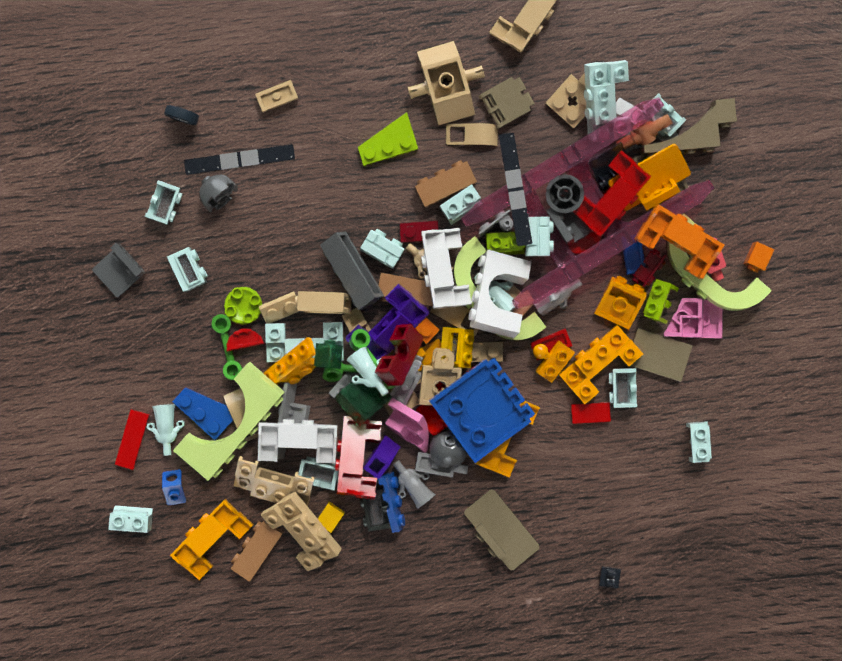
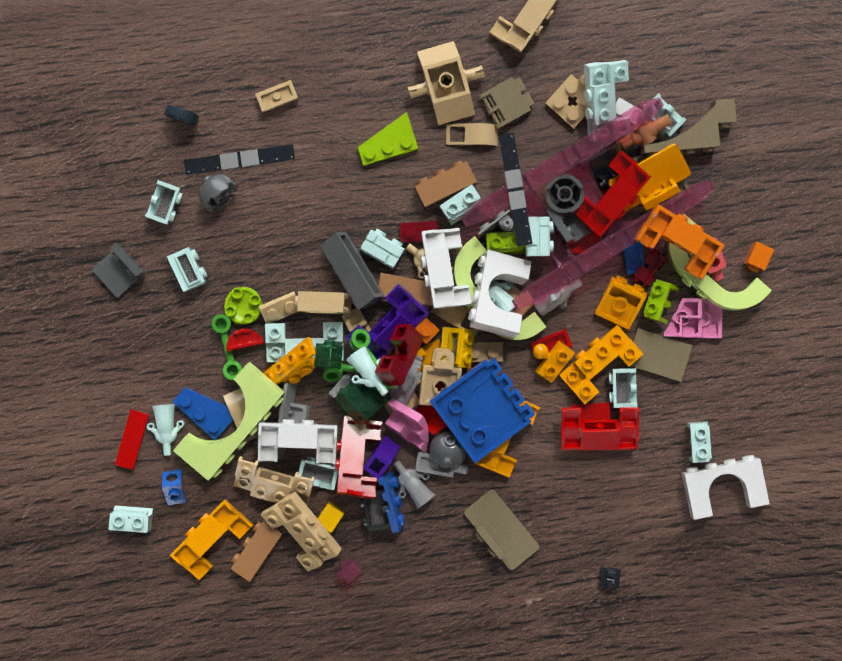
(349, 570): none -> clear pink plate
(600, 434): none -> red bracket
(698, 482): none -> white arch

